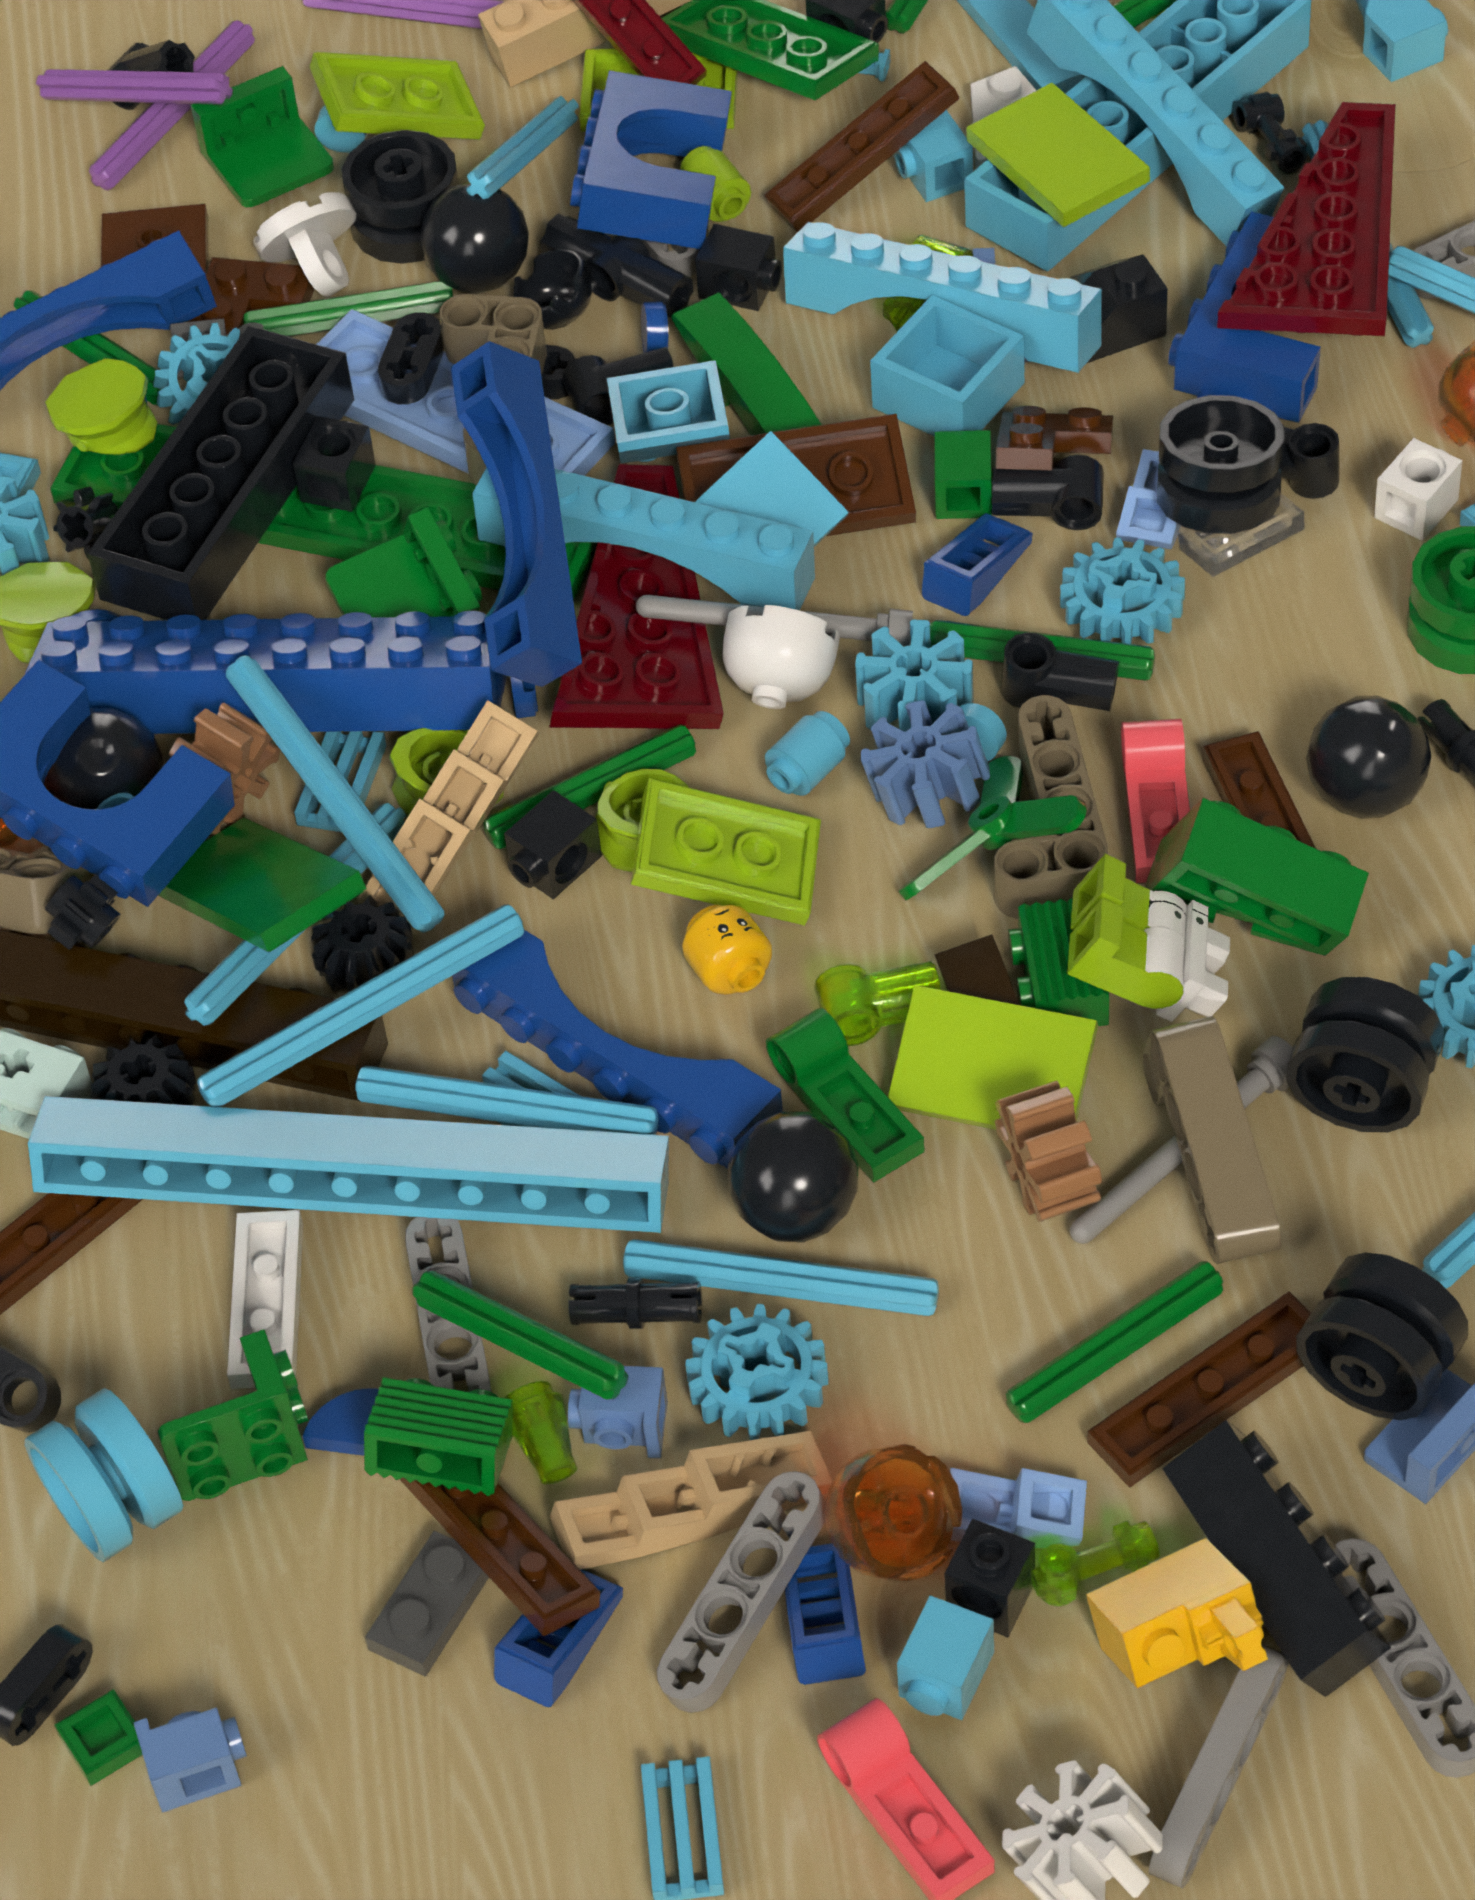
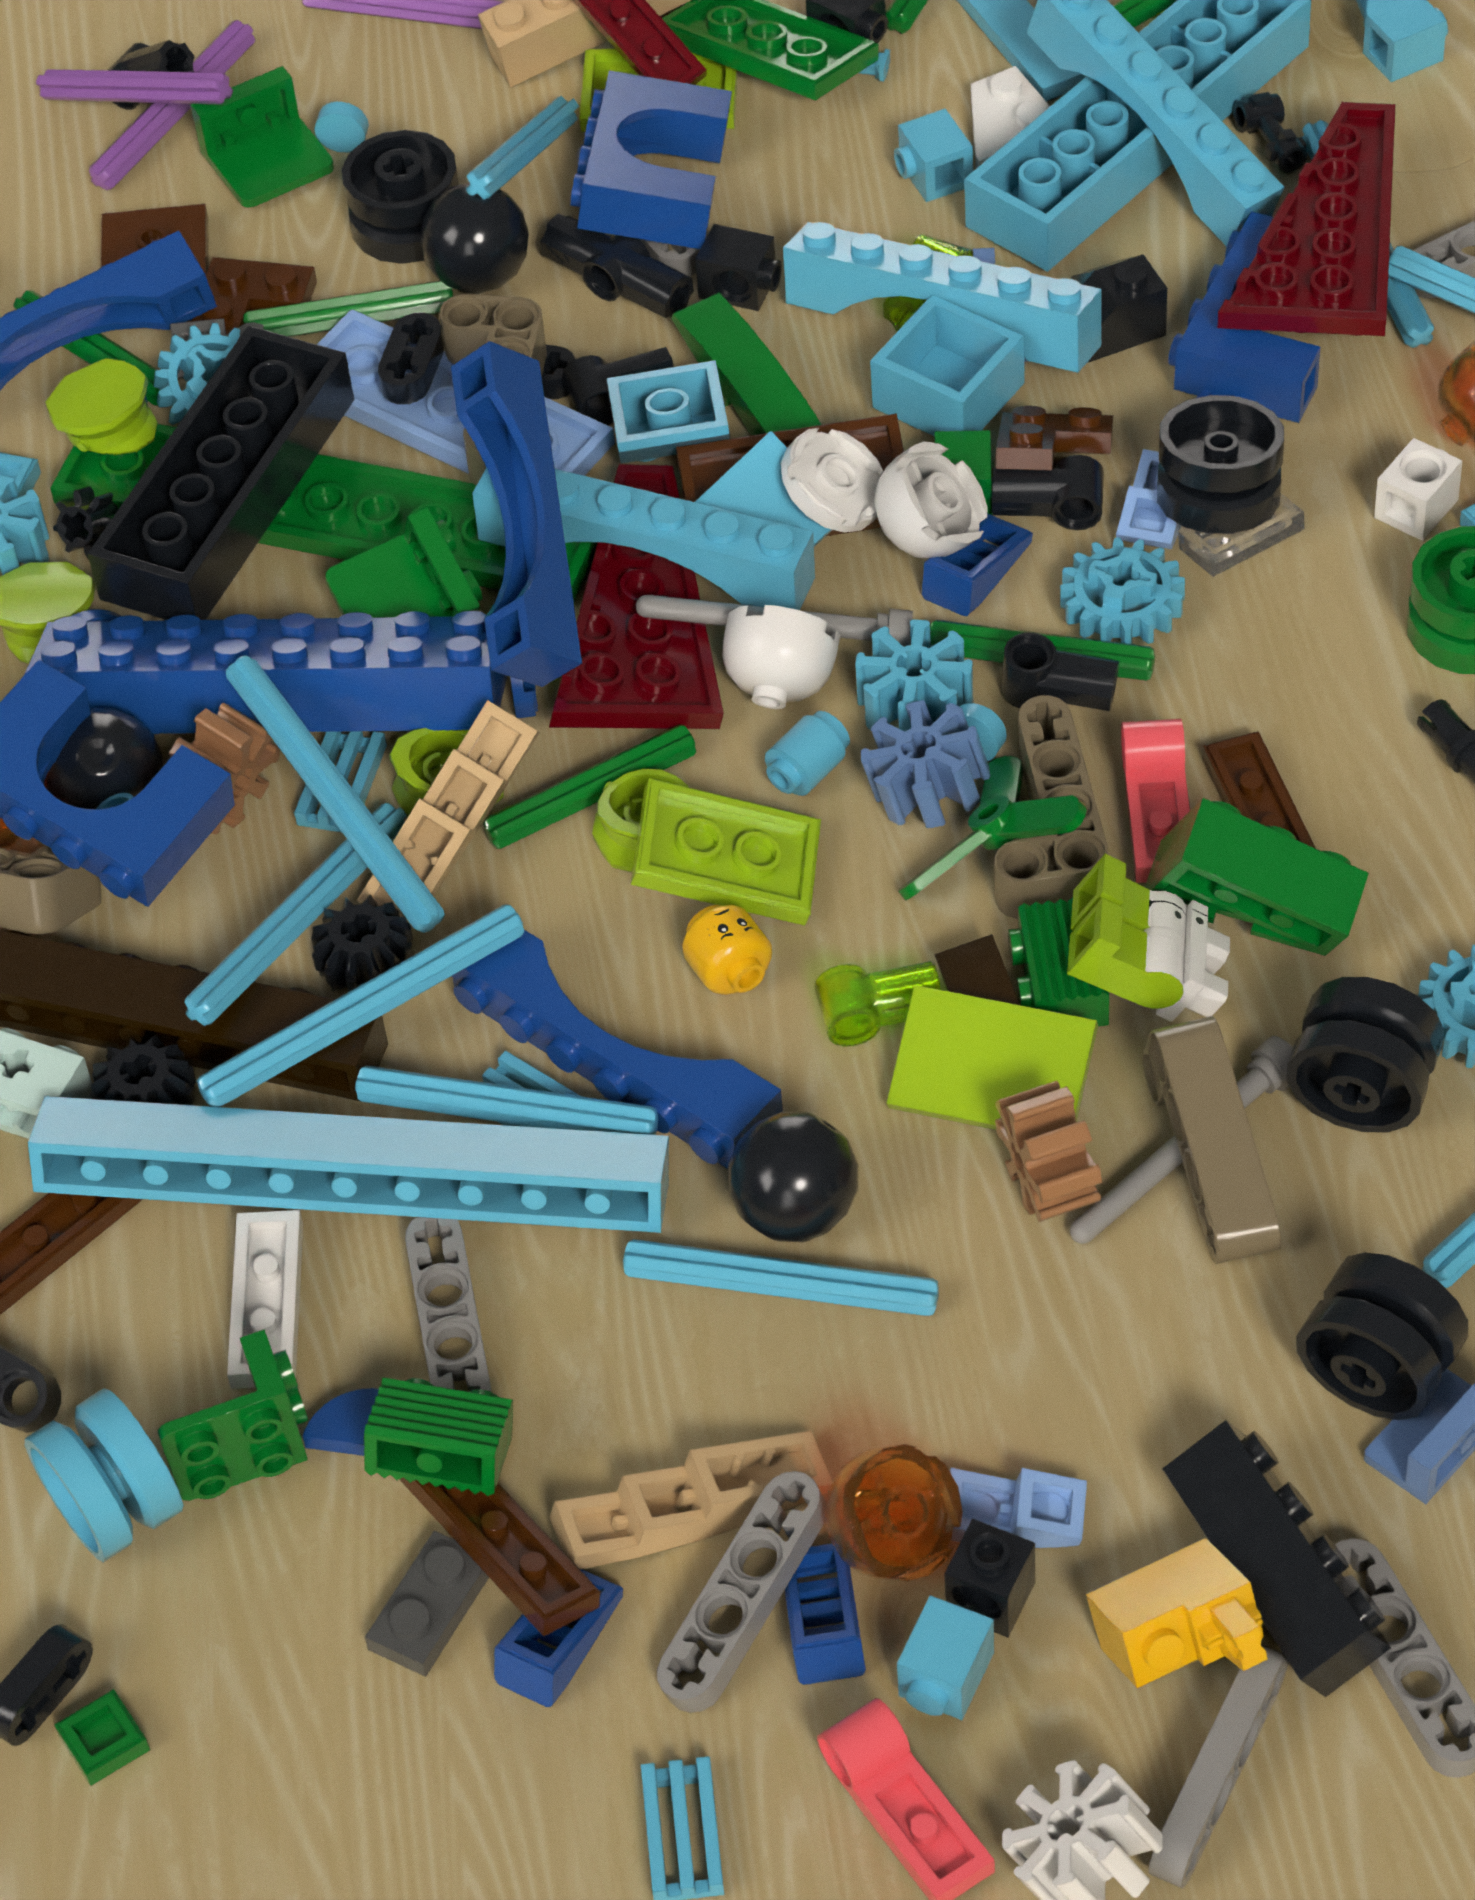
(82, 912): black gear -> none
(191, 1756): medium blue brick -> none
(261, 884): green tile -> none
(309, 237): white tile -> none
(334, 463): black brick -> none
(396, 95): lime tile -> none
(520, 1335): green axle -> none
(543, 1431): clear neon green cone -> none
(552, 845): black brick -> none
(558, 286): black hair -> none
(630, 1419): medium blue brick -> none
(635, 1303): black pin -> none
(654, 326): blue tile -> none
(730, 188): lime brick -> none
(759, 1376): medium azure gear -> none
(832, 479): none -> white tile
(833, 1086): green plate -> none
(862, 146): reddish brown tile -> none
(929, 502): none -> white cylinder
(1058, 154): lime tile -> none
(1062, 1567): clear neon green bar -> none
(1114, 1342): green axle -> none
(1201, 1392): reddish brown tile -> none
(1311, 460): black piece -> none
(1368, 757): black piece -> none

